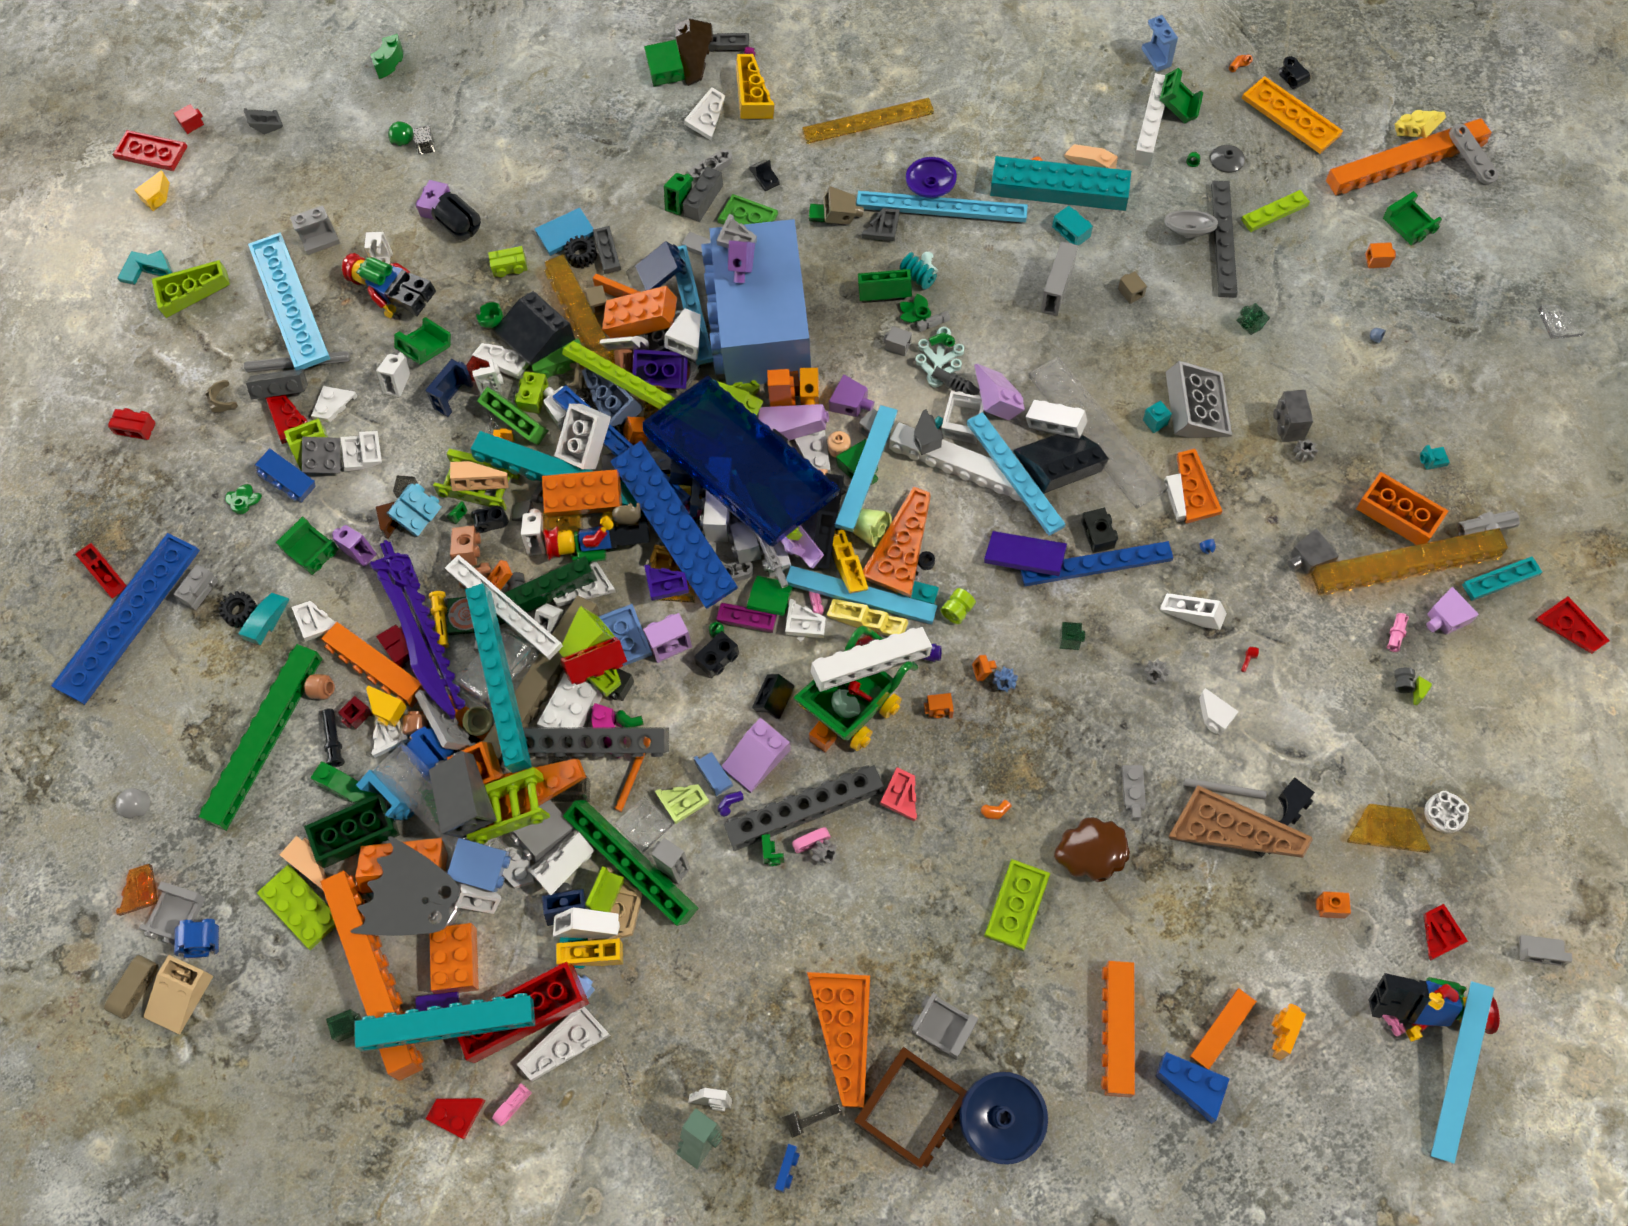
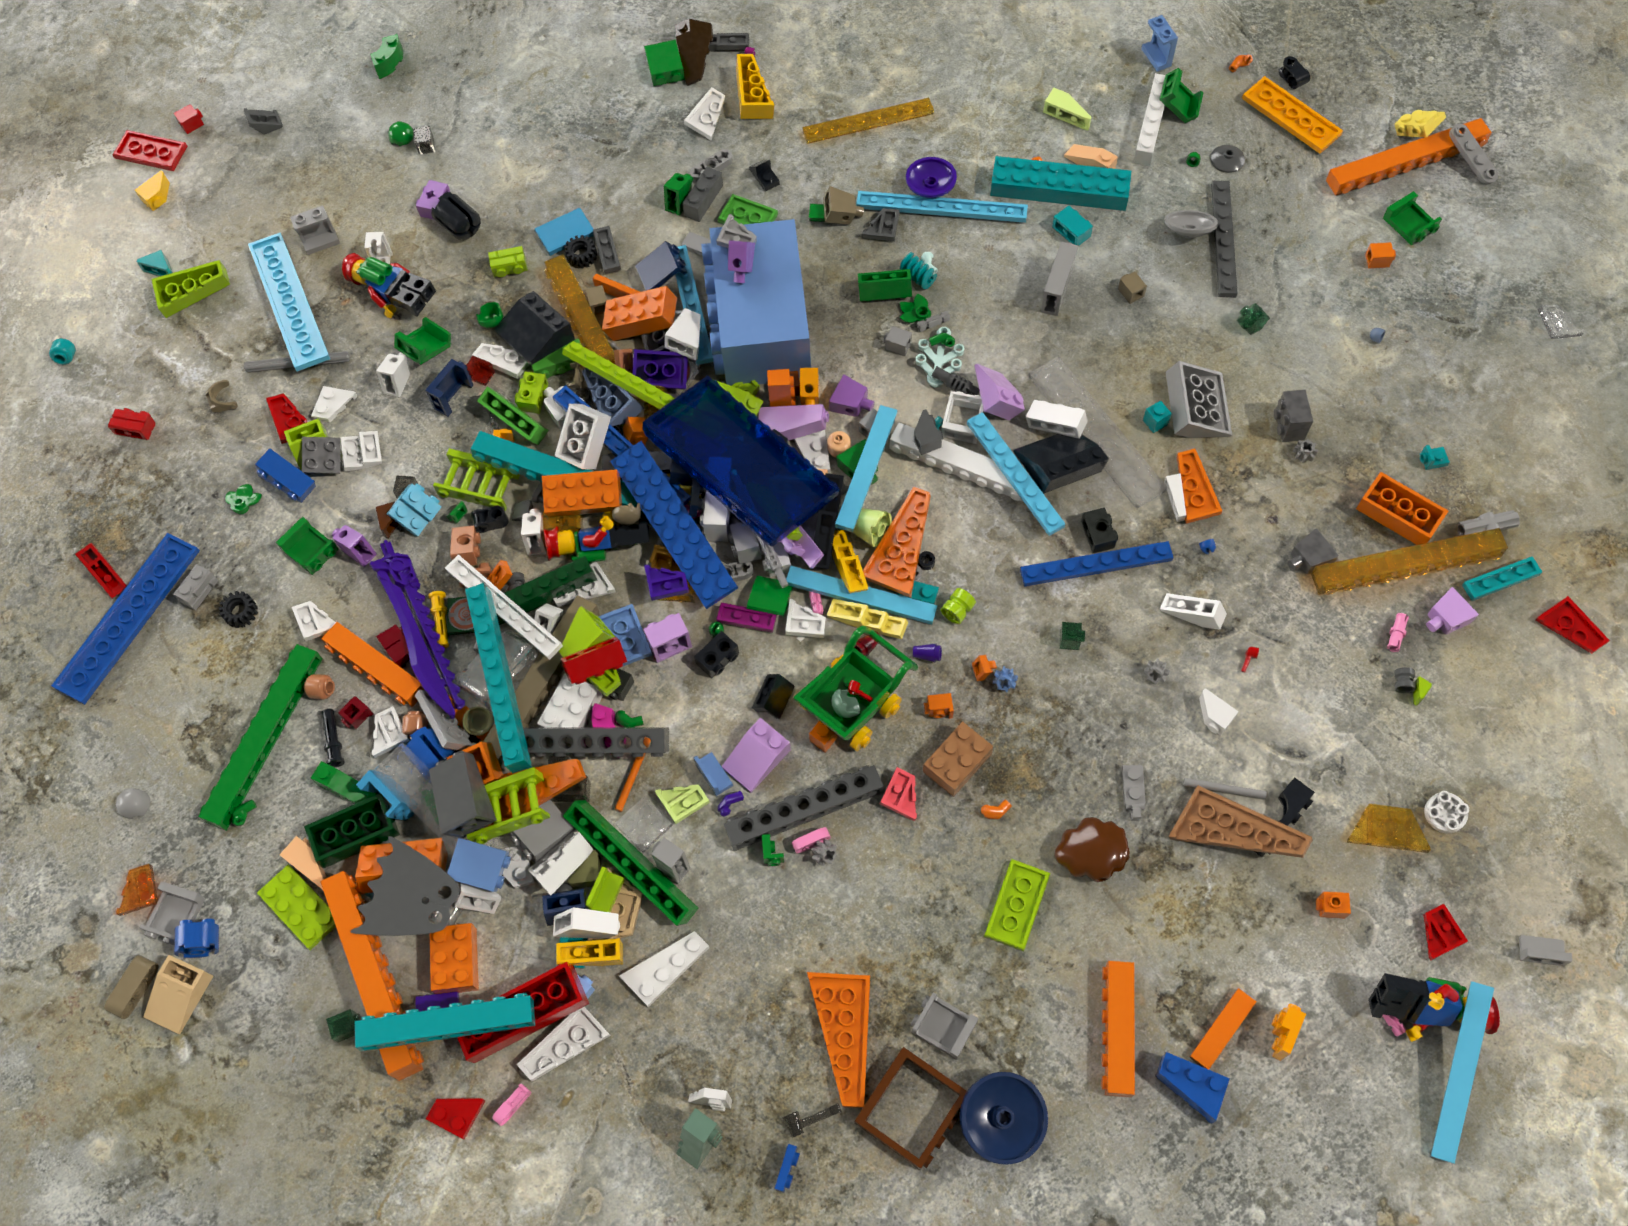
(62, 351): none -> teal head
(131, 270): teal tile -> none
(240, 813): none -> green arm
(263, 618): teal slope -> none
(276, 383): dark grey brick -> none
(385, 707): yellow slope -> none
(474, 476): light nougat slope -> none
(488, 377): white bracket -> none
(587, 873): none -> olive slope
(633, 342): white slope -> none
(661, 970): none -> white wing
(870, 658): white brick -> none
(957, 759): none -> medium nougat brick
(1025, 553): dark purple tile -> none
(1064, 107): none -> yellowish green slope
(1275, 211): lime plate -> none

